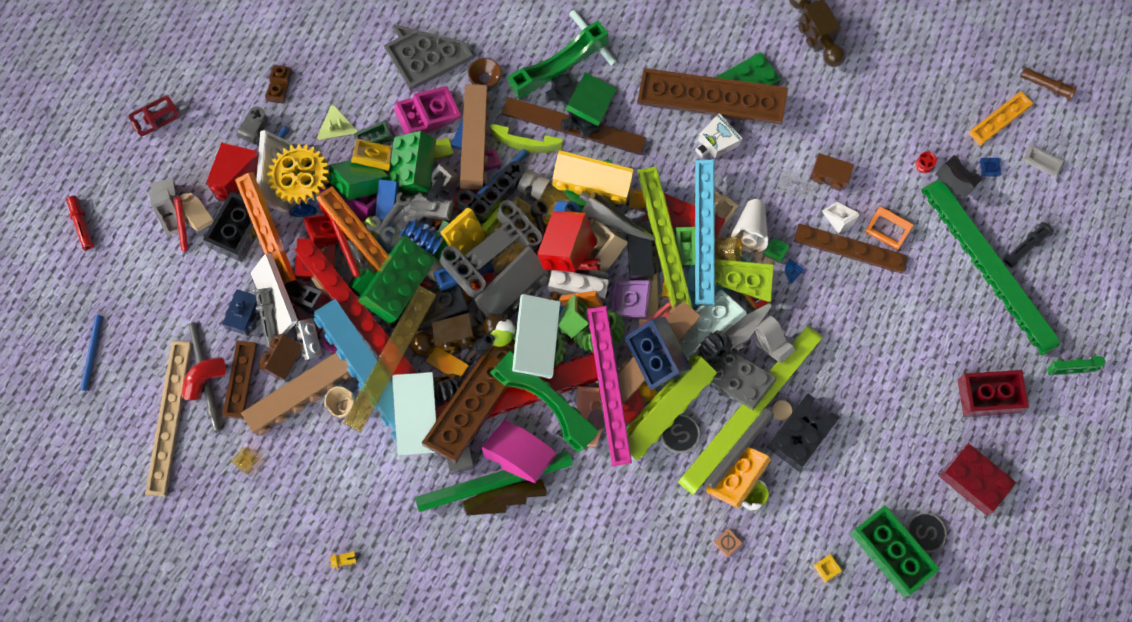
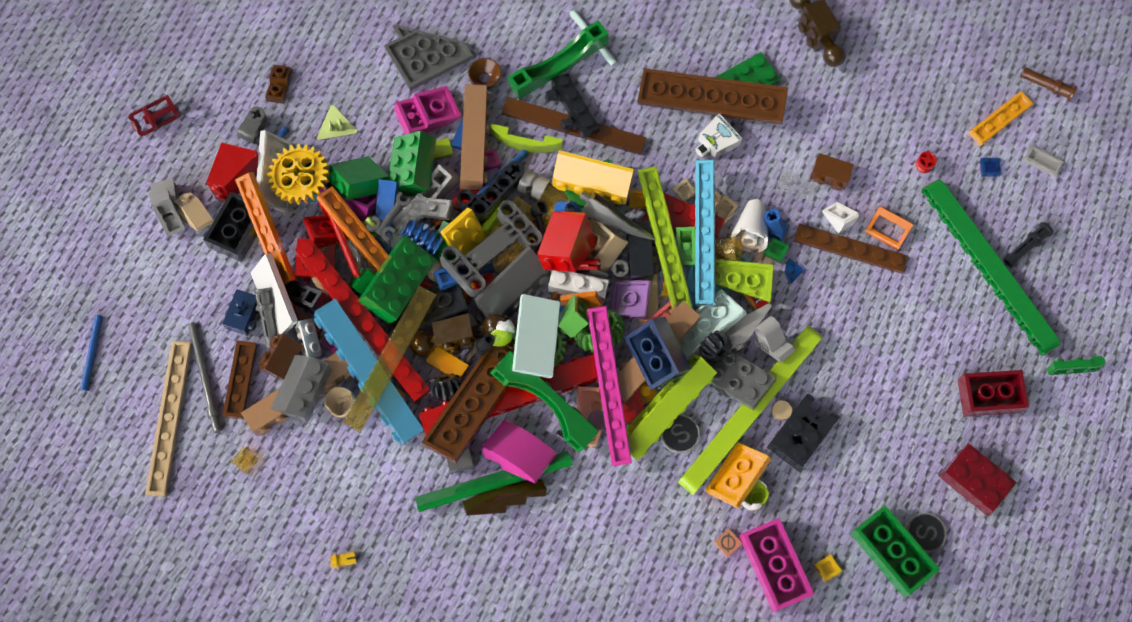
(77, 215): red pin -> none
(181, 224): red bar -> none
(199, 374): red cylinder -> none
(302, 210): clear blue tile -> none
(302, 387): none -> dark grey slope
(372, 154): yellow tile -> none
(379, 127): dark green slope -> none
(413, 411): light aqua tile -> none
(436, 191): black tile -> none
(591, 98): green tile -> none
(618, 265): none -> light grey bush
(685, 190): none -> tan tile
(739, 448): dark grey axle -> none
(776, 565): none -> dark pink brick
(777, 225): none -> blue piece
(958, 177): black brick -> none

